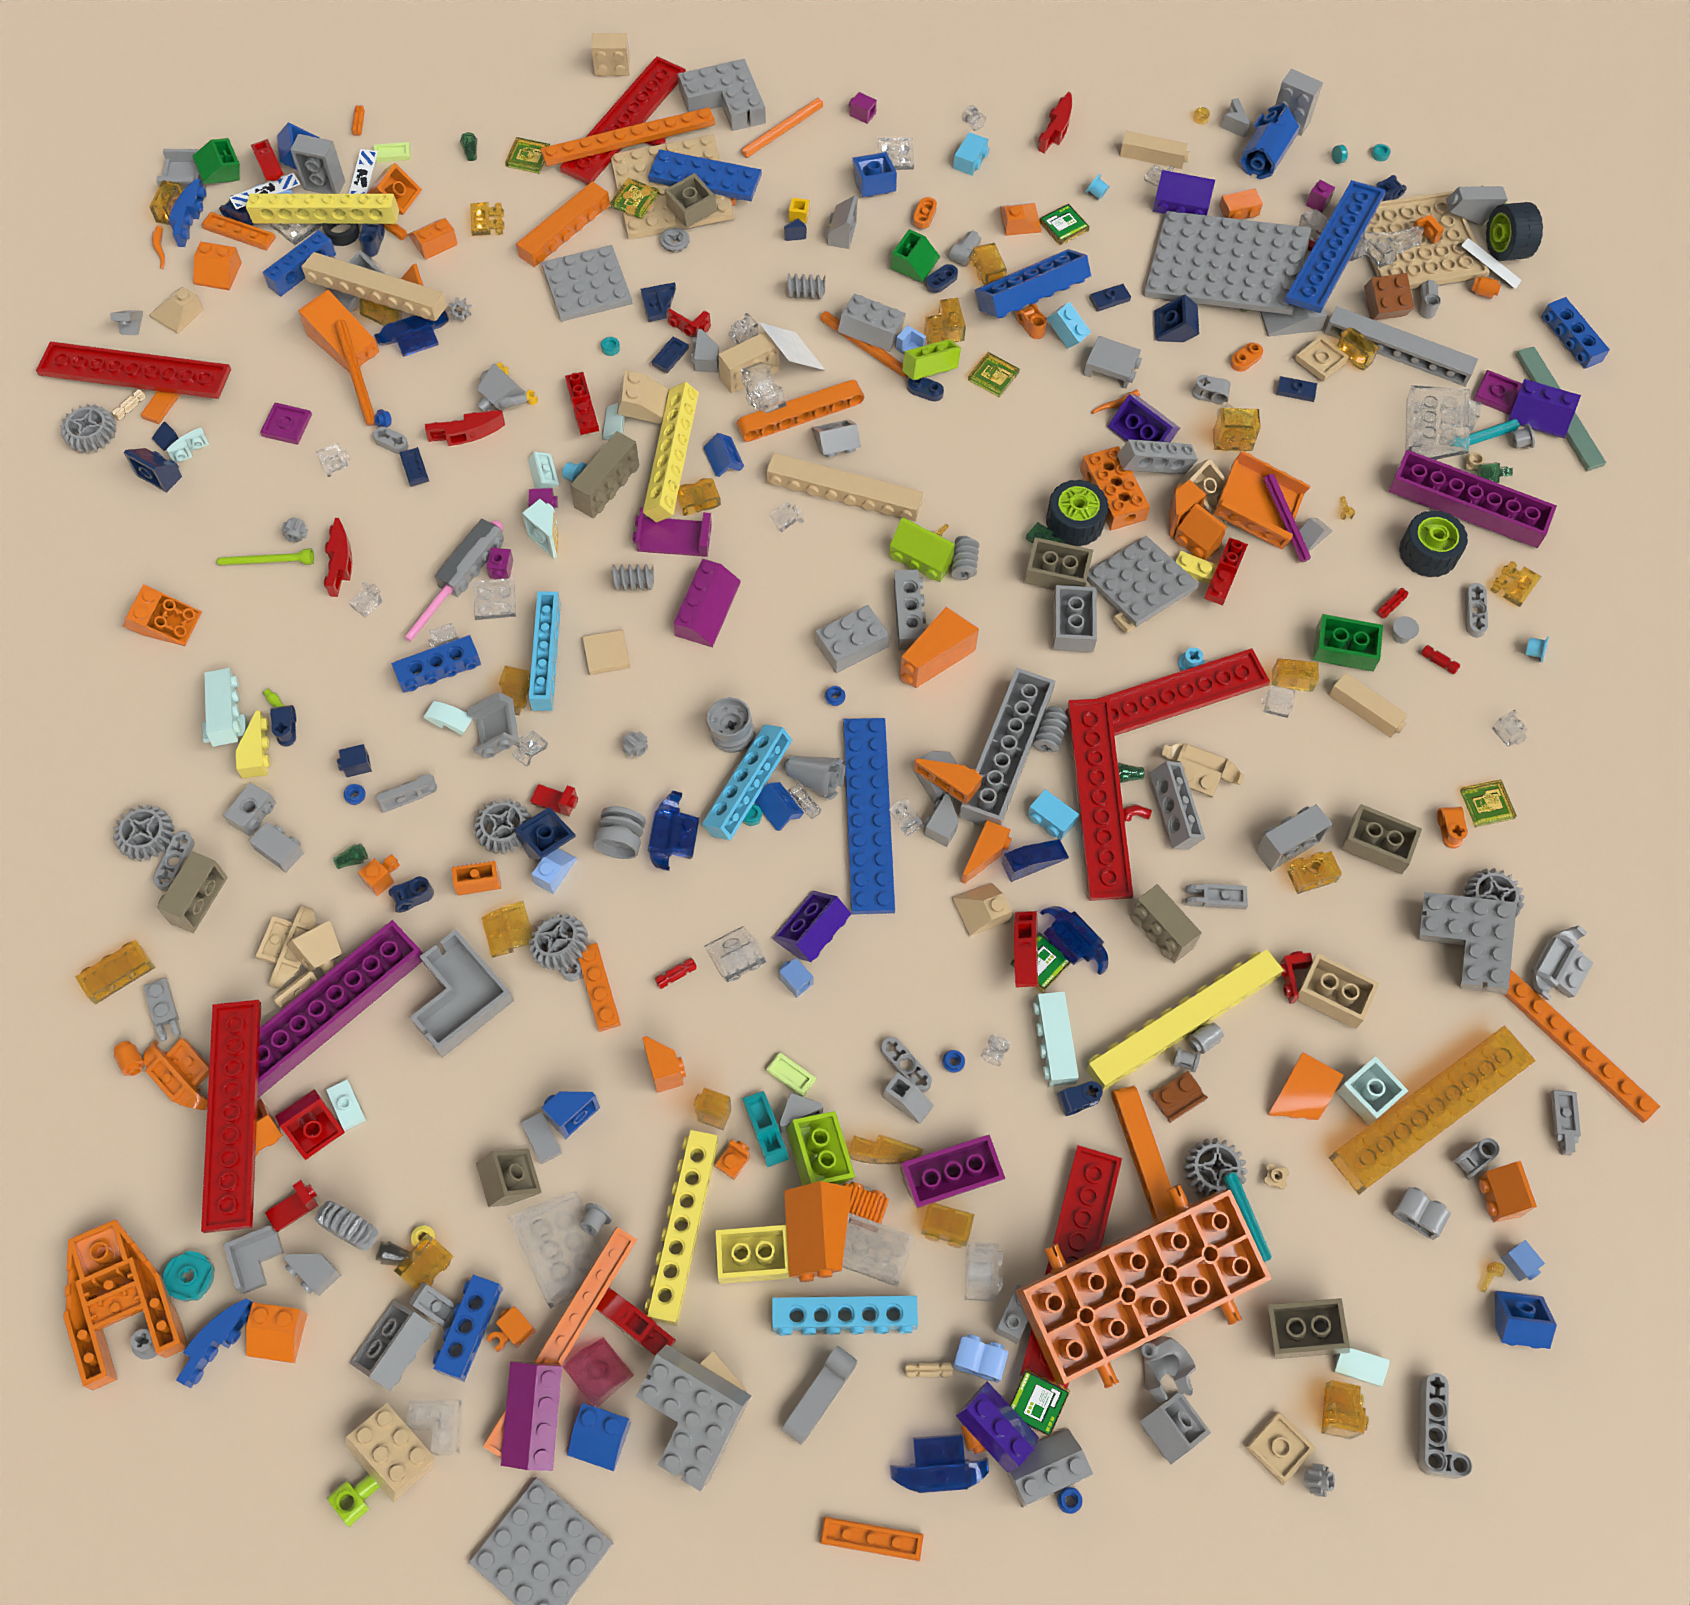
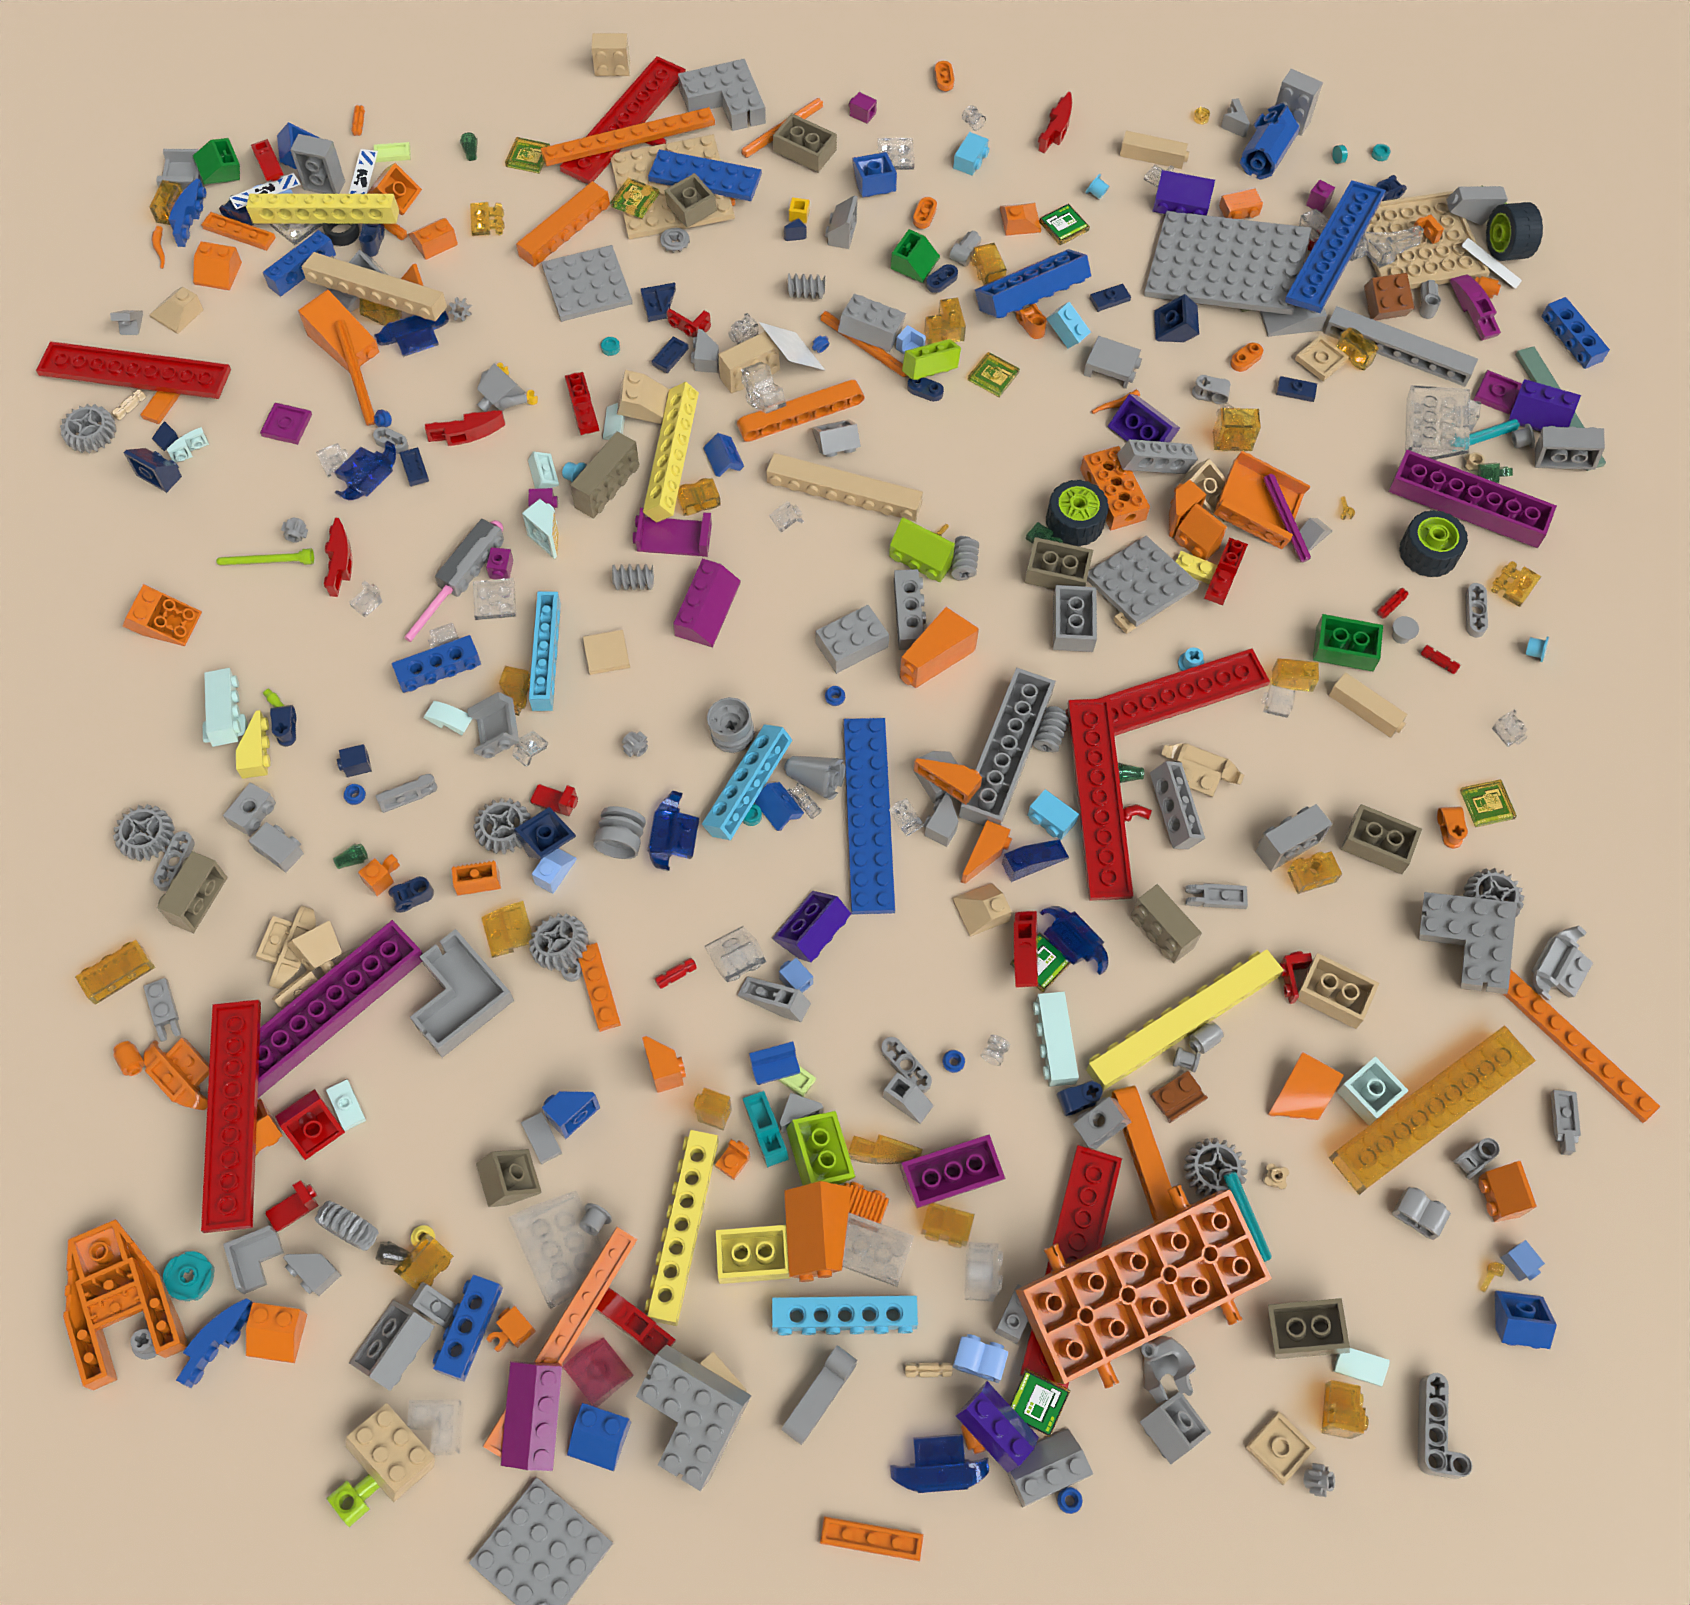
(365, 471): none -> clear blue plate
(774, 1063): none -> blue panel
(778, 999): none -> light grey slope
(804, 142): none -> dark tan brick
(820, 344): none -> blue plate
(944, 75): none -> orange plate
(1115, 1121): none -> light grey brick
(1477, 303): none -> magenta slope
(1569, 448): none -> light grey brick

